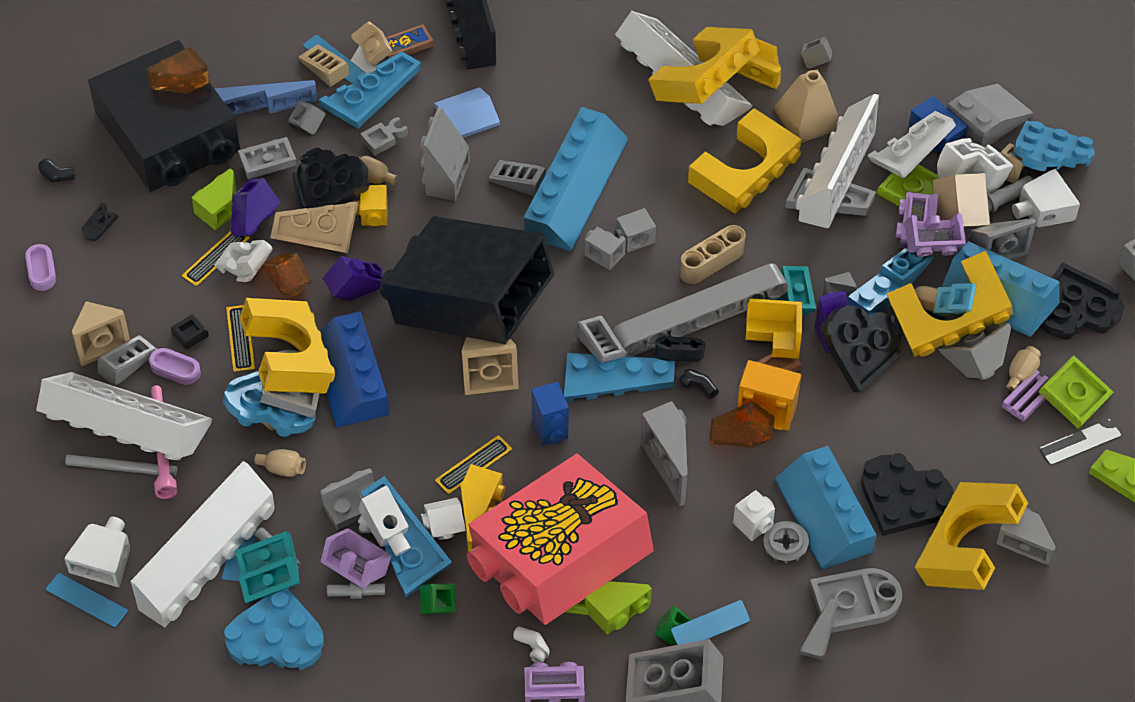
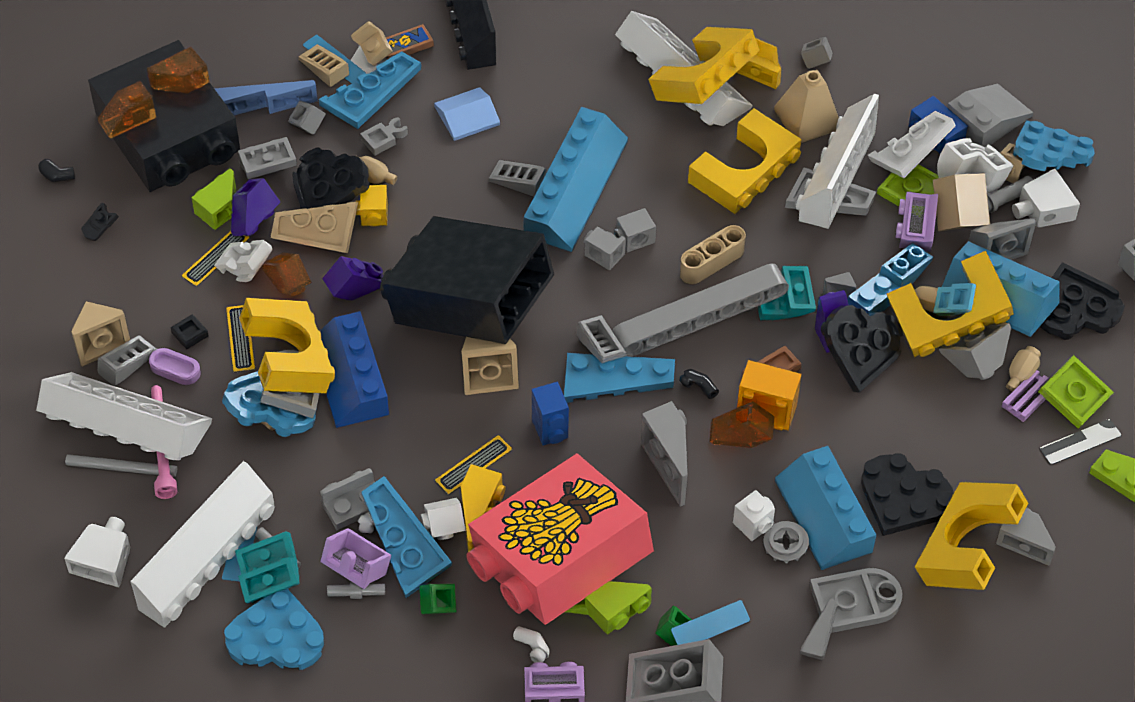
(40, 267): lavender tile -> none
(87, 600): dark azure sticker -> none
(127, 110): none -> clear orange slope
(282, 462): tan plant -> none
(381, 509): white torso -> none
(443, 158): light grey slope -> none
(679, 348): black beam -> none
(776, 322): yellow panel -> none
(935, 235): lavender window -> none

